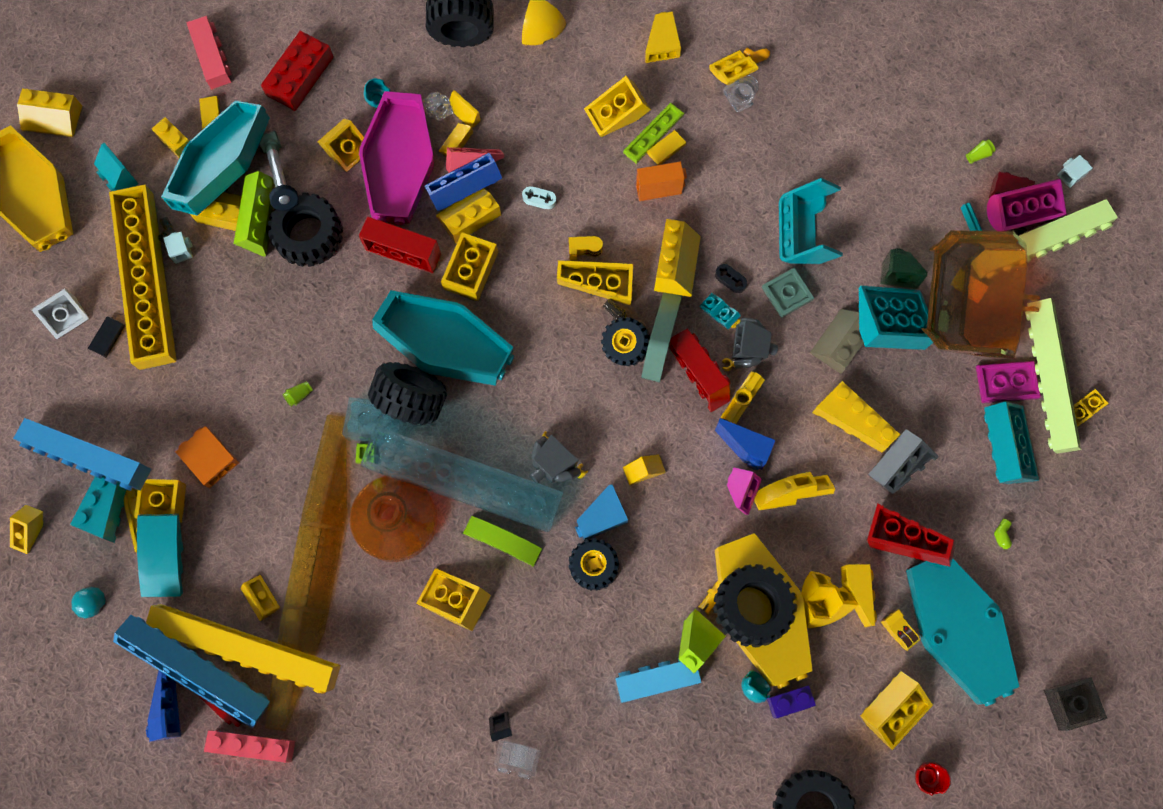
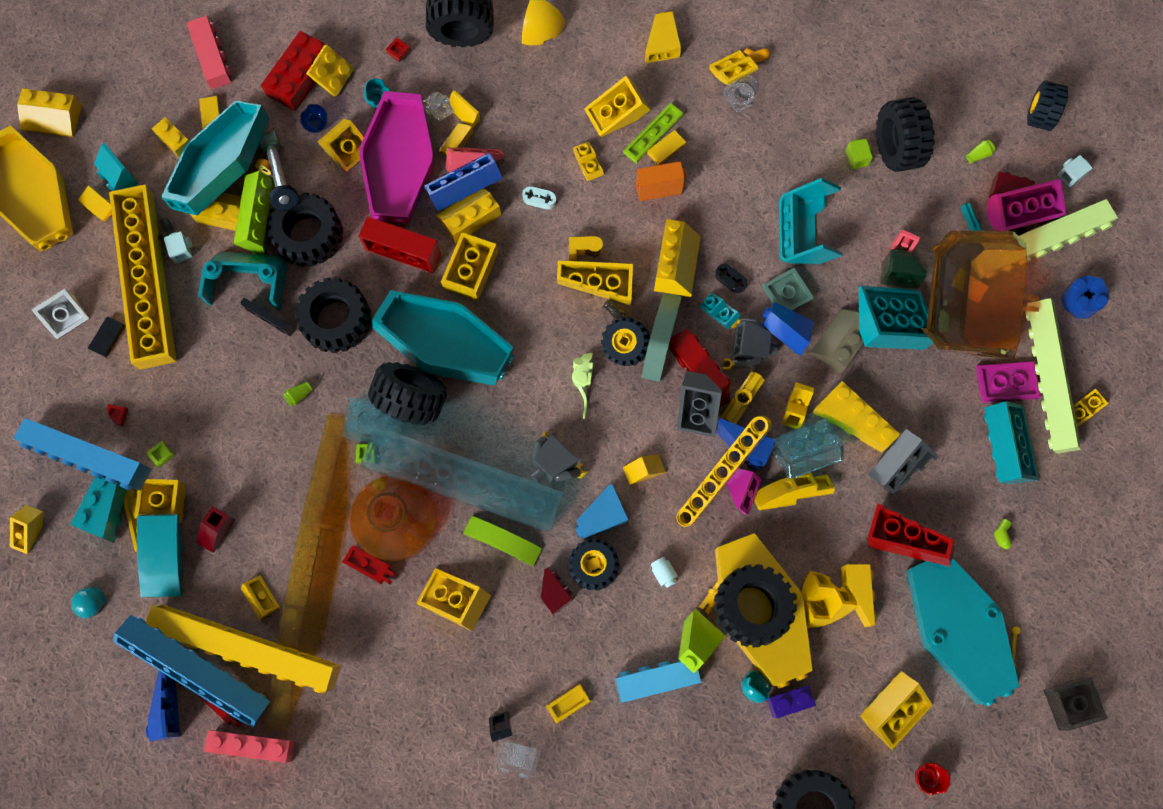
(96, 203): none -> yellow slope
(117, 414): none -> red tile
(160, 454): none -> lime tile
(206, 457): orange brick -> none
(214, 528): none -> dark red slope
(263, 166): none -> tile
(267, 317): none -> black tile
(269, 268): none -> teal windscreen
(314, 118): none -> clear blue hair
(320, 296): none -> black tyre
(330, 70): none -> yellow plate
(368, 565): none -> red hinge
(398, 49): none -> red plate
(553, 594): none -> dark red slope
(568, 703): none -> yellow tile
(582, 375): none -> yellowish green animal
(587, 160): none -> yellow slope
(664, 572): none -> light aqua brick
(699, 405): none -> dark grey slope
(715, 476): none -> yellow beam
(788, 327): none -> blue slope
(797, 405): none -> yellow brick
(808, 448): none -> clear light blue brick
(859, 153): none -> lime brick
(900, 630): yellow leg -> none
(905, 134): none -> black tyre
(905, 241): none -> coral slope
(1015, 631): none -> yellow hinge
(1047, 105): none -> black wheel
(1085, 297): none -> blue brick

